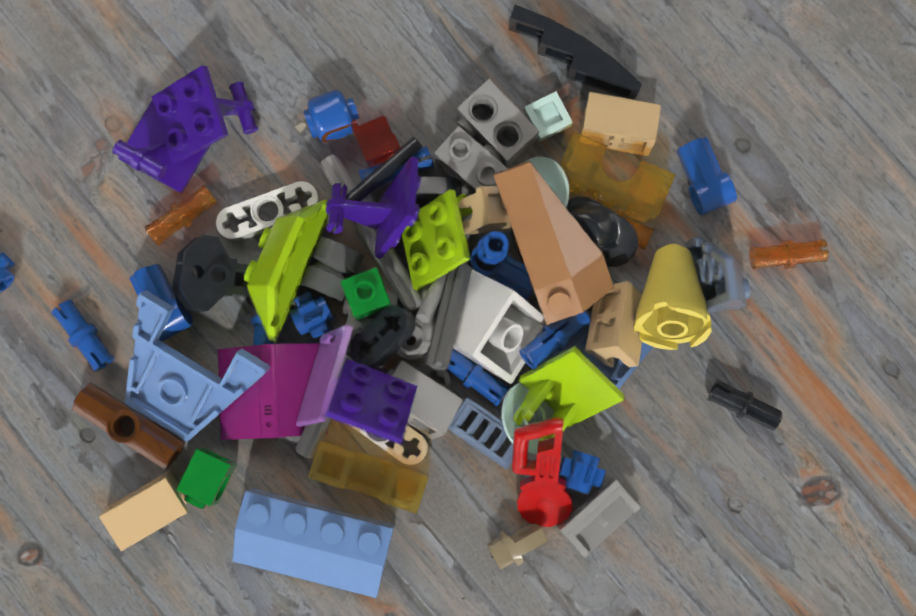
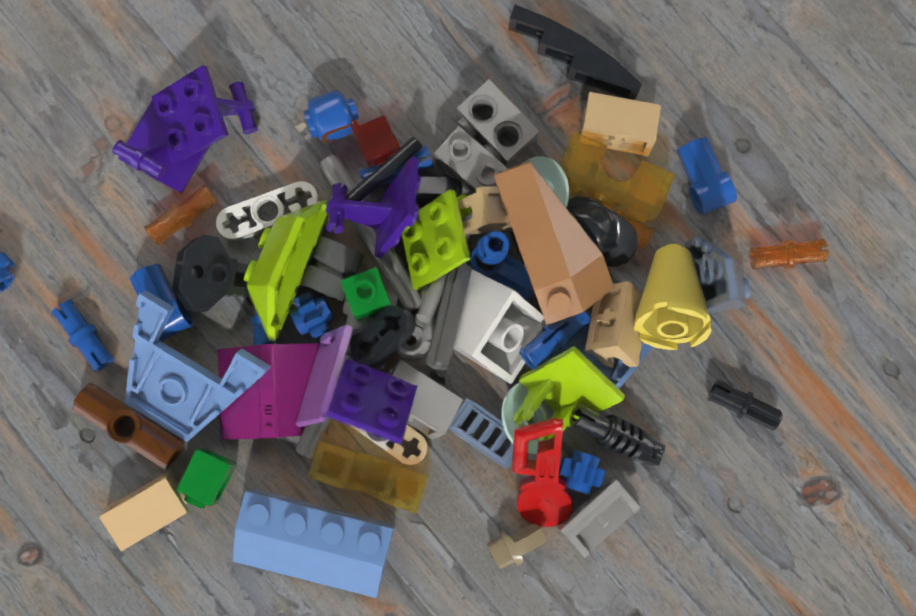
(476, 378): blue pin -> none
(548, 116): light aqua plate -> none
(619, 436): none -> black hinge

